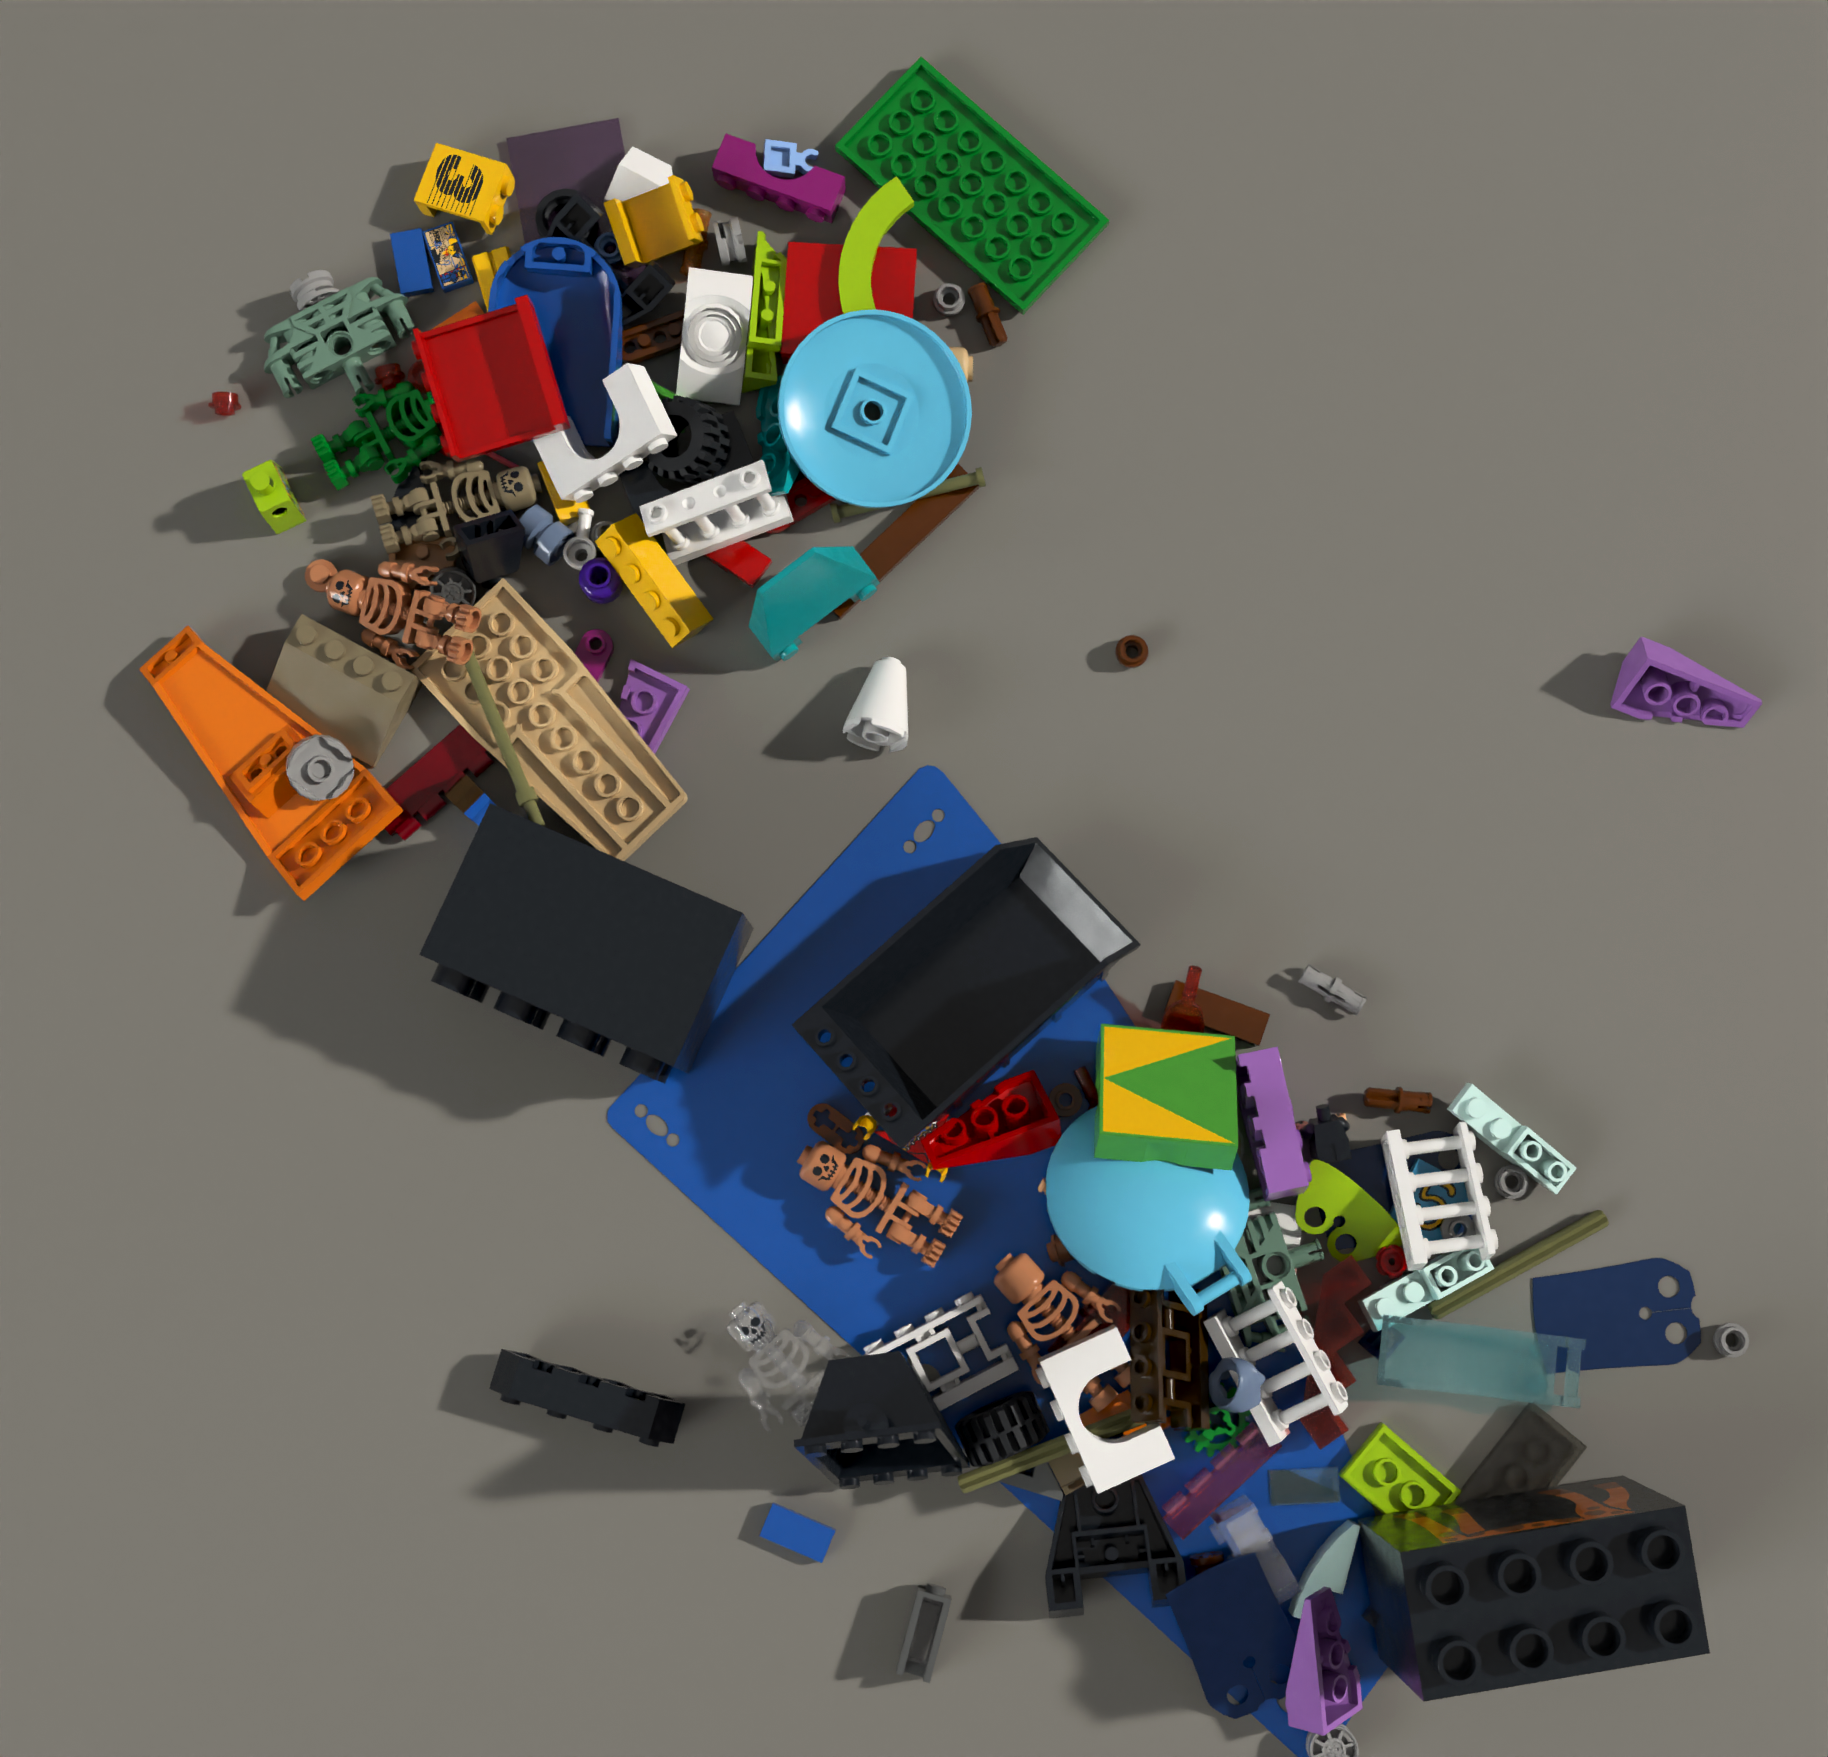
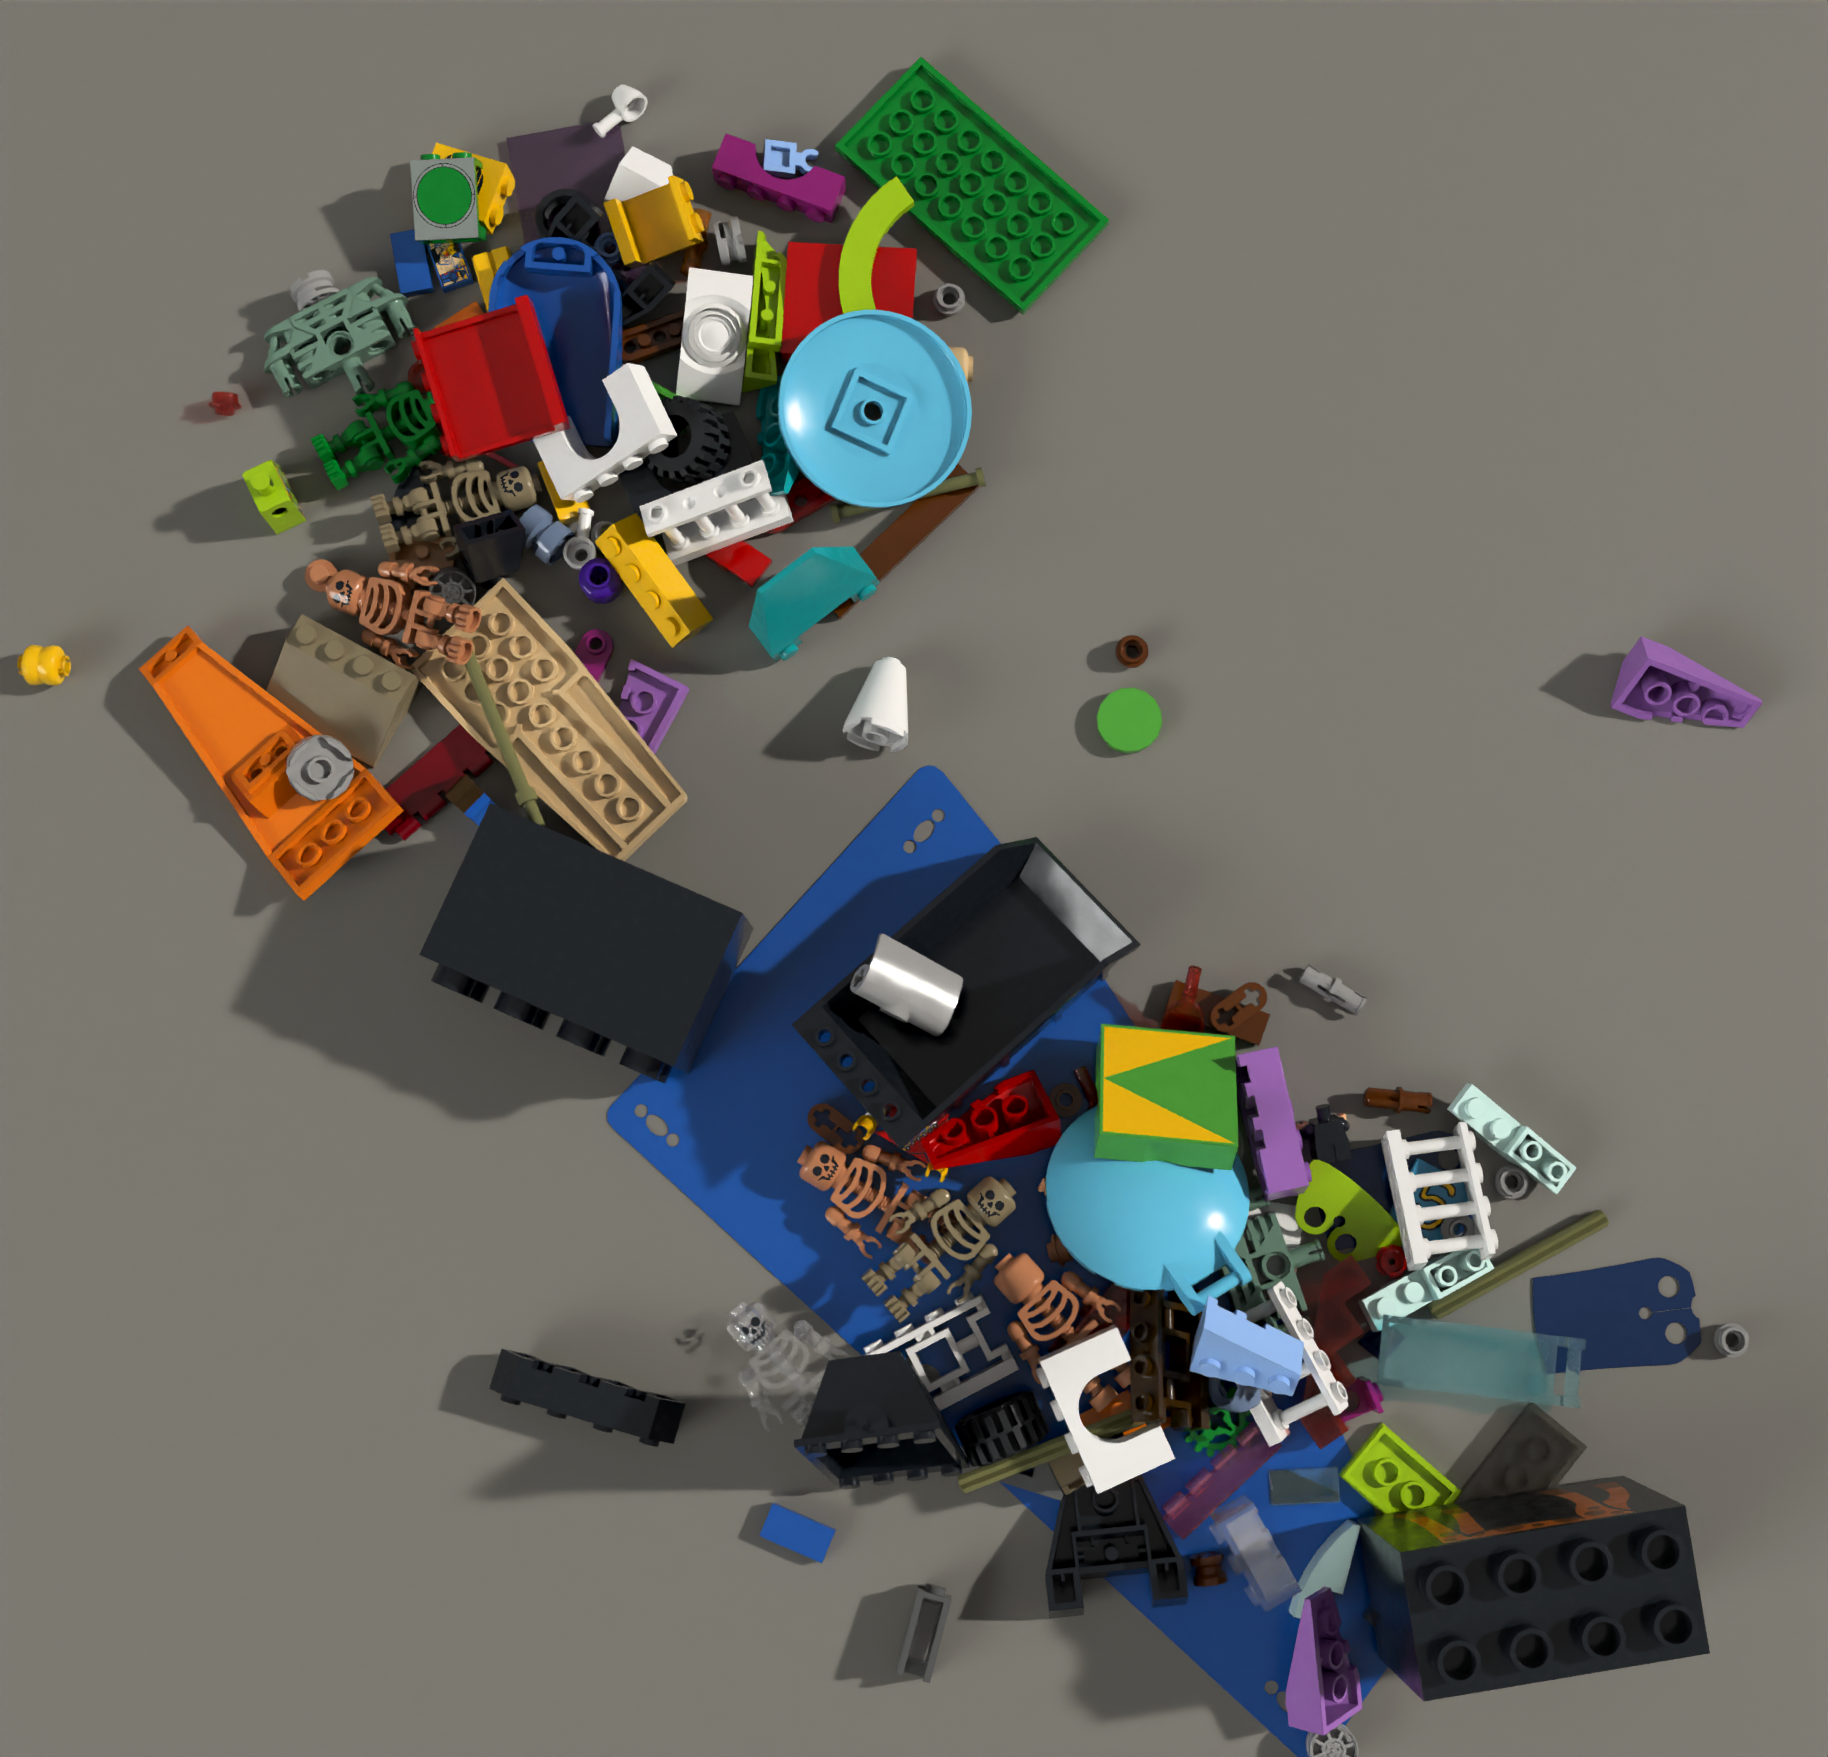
(44, 665): none -> yellow piece
(389, 375): clear red plate -> none
(446, 199): none -> panel
(629, 106): none -> white bar
(908, 986): none -> light grey panel
(987, 314): reddish brown axle -> none
(987, 1204): none -> dark tan piece
(1129, 720): none -> bright green tile
(1225, 1619): dark blue piece -> none
(1242, 1013): none -> reddish brown beam
(1245, 1353): none -> light blue wedge
(1369, 1398): none -> magenta bracket

